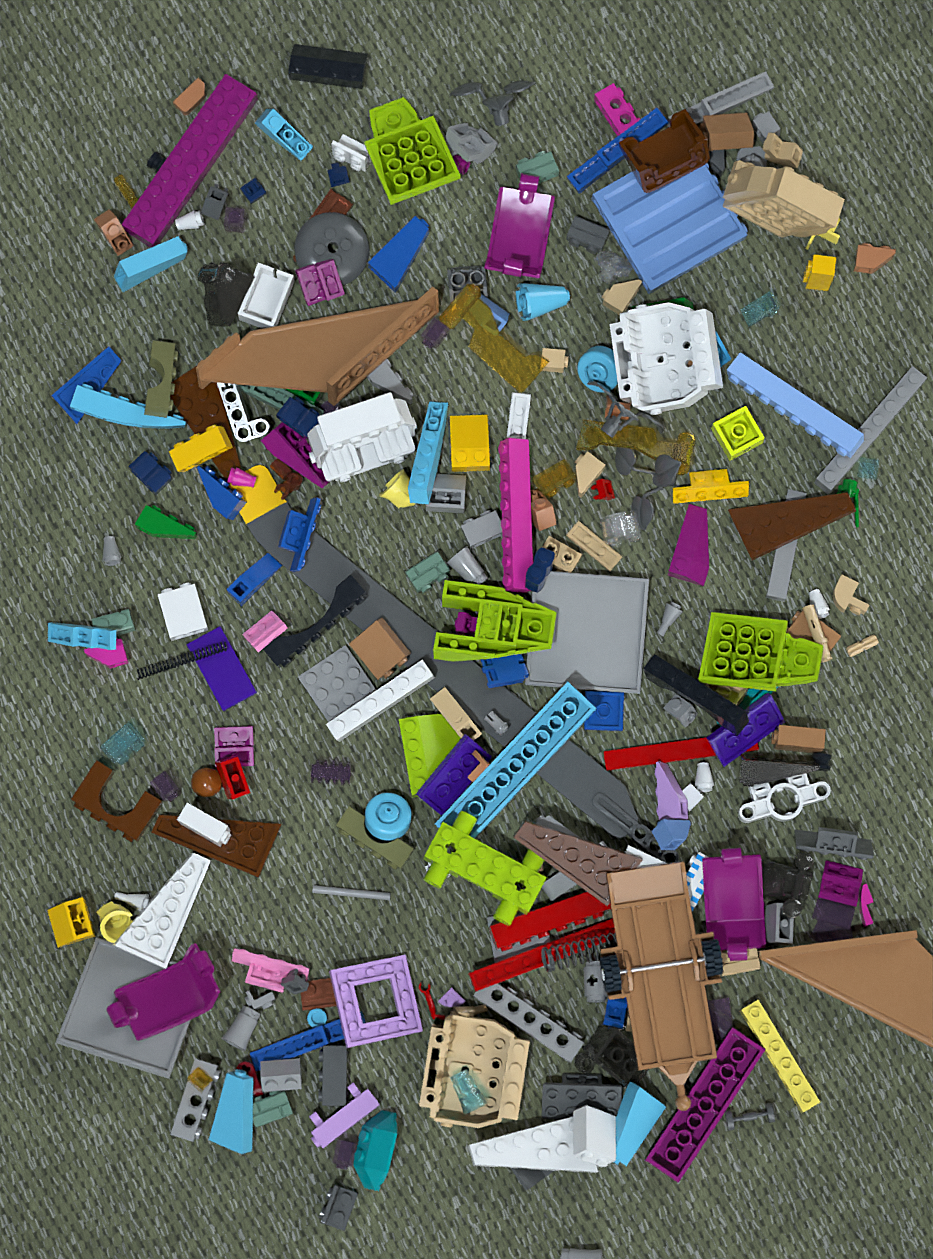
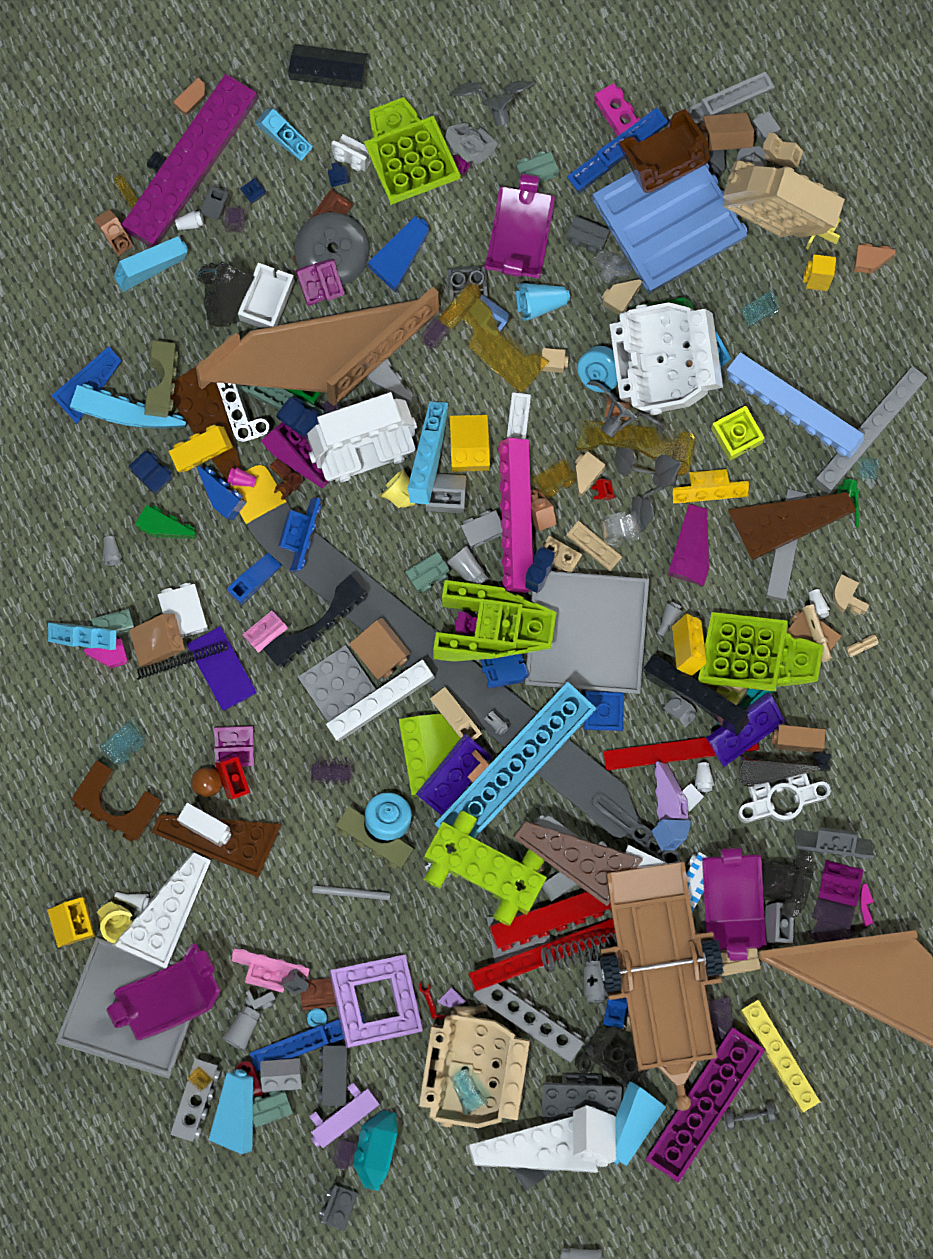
(157, 639): none -> medium nougat brick
(165, 787): clear purple brick -> none
(689, 644): none -> yellow brick

